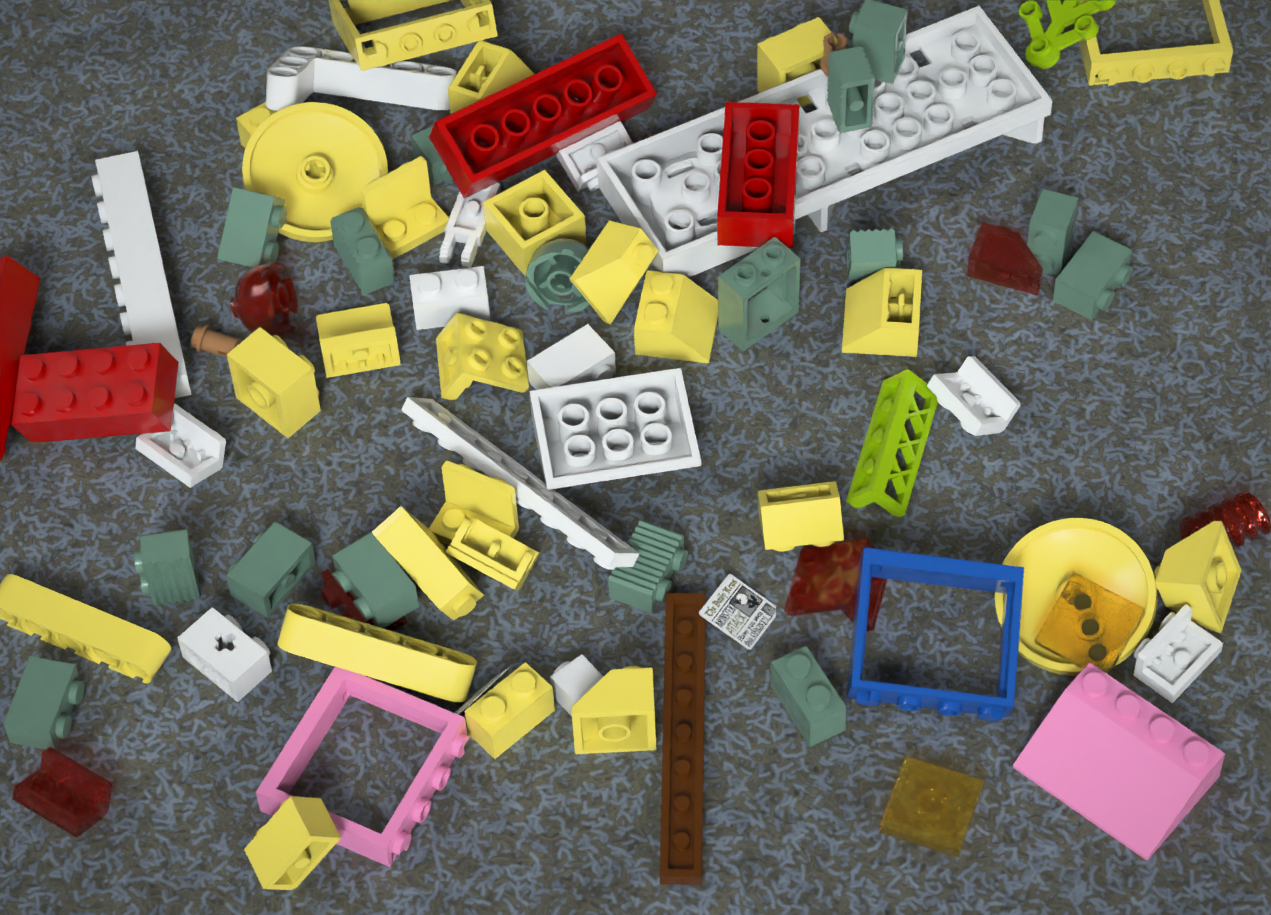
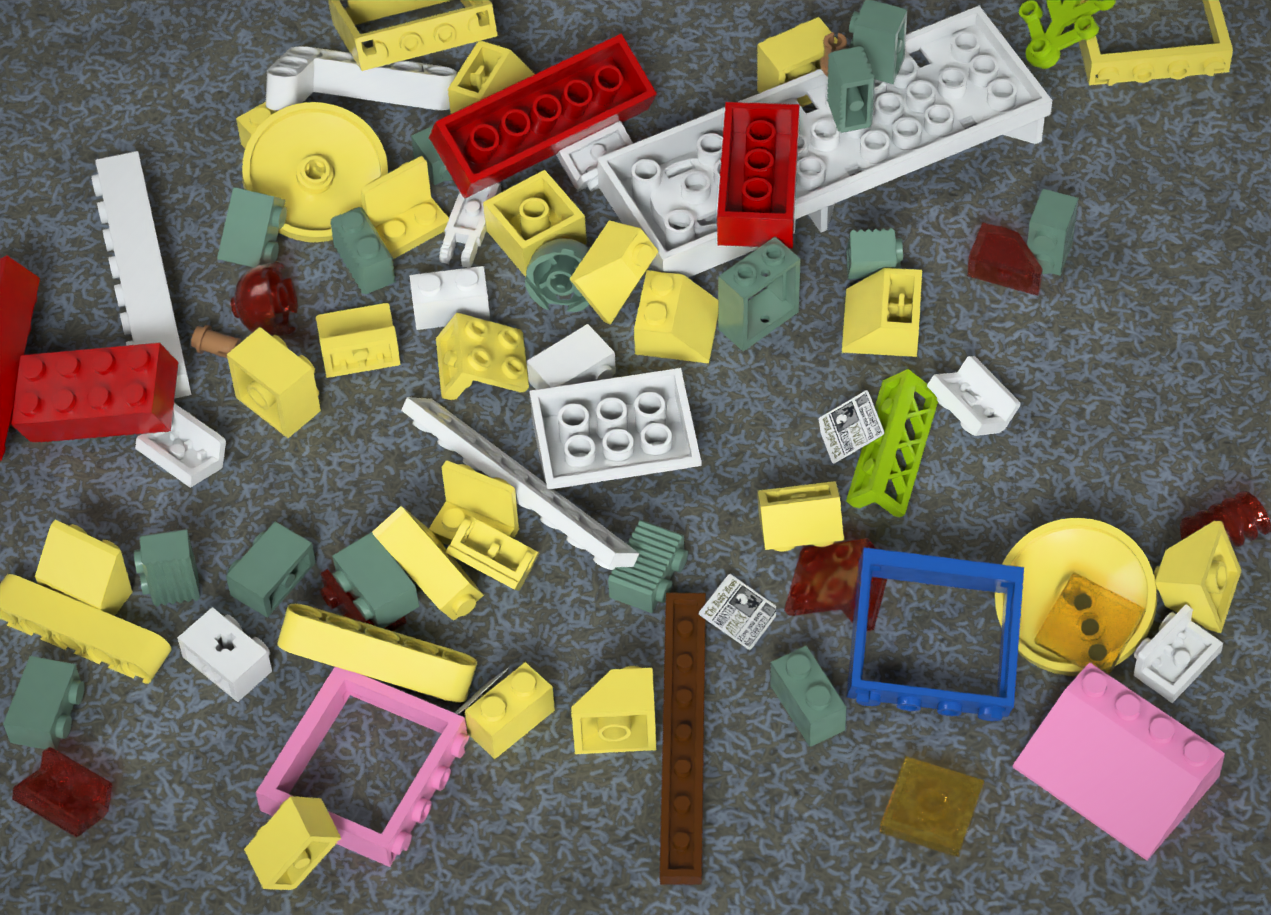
(83, 568): none -> light yellow slope
(573, 681): white brick -> none
(850, 426): none -> sticker
(1093, 275): sand green brick -> none

